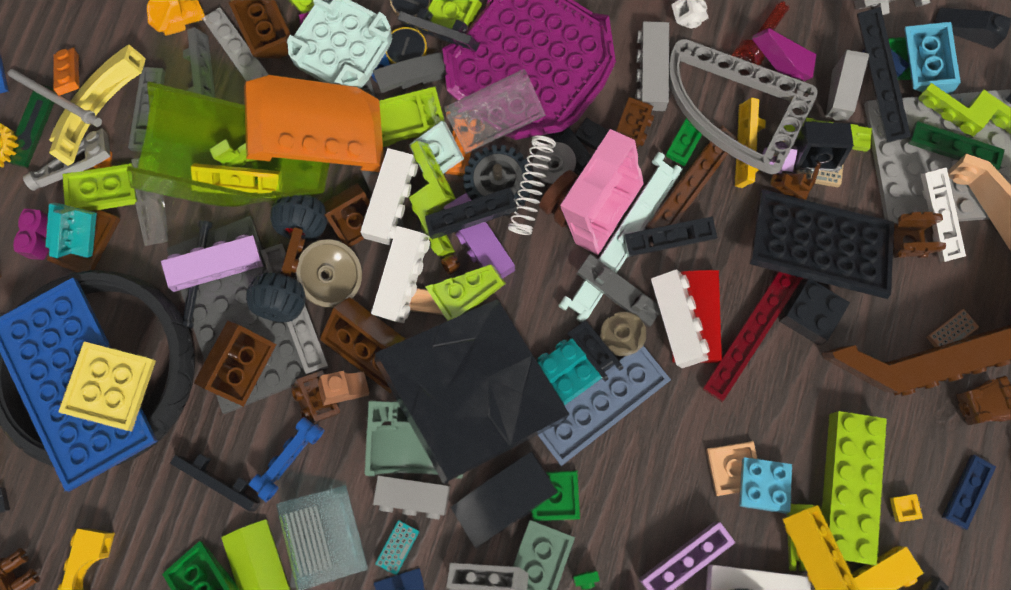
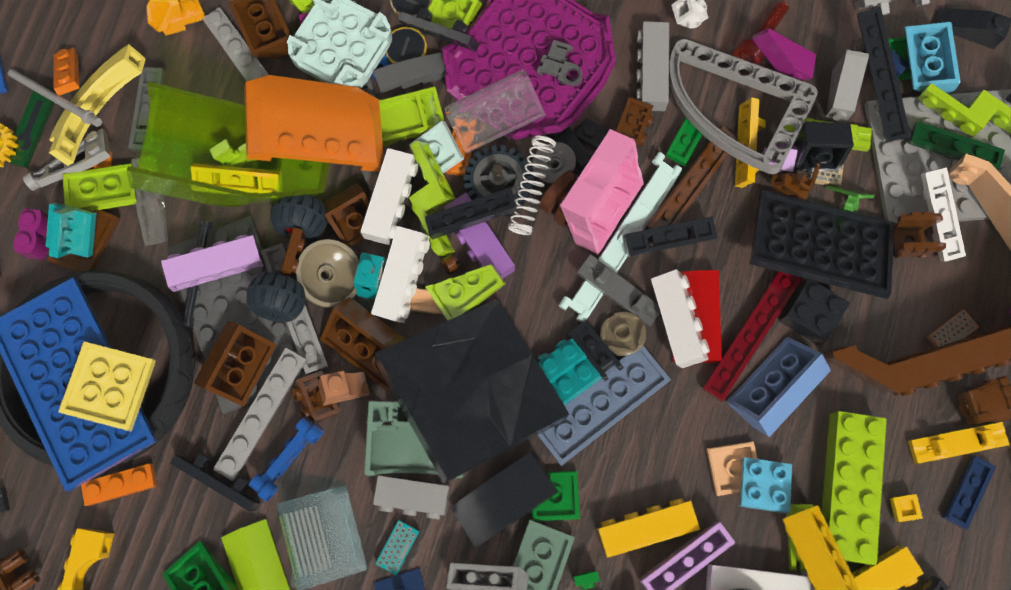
(119, 484): none -> orange plate
(200, 59): dark grey hinge -> none
(260, 414): none -> light grey plate
(369, 275): none -> teal torso
(558, 62): none -> dark grey piece
(648, 528): none -> yellow brick
(779, 385): none -> medium blue slope
(852, 202): none -> bright green piece
(958, 443): none -> yellow hinge

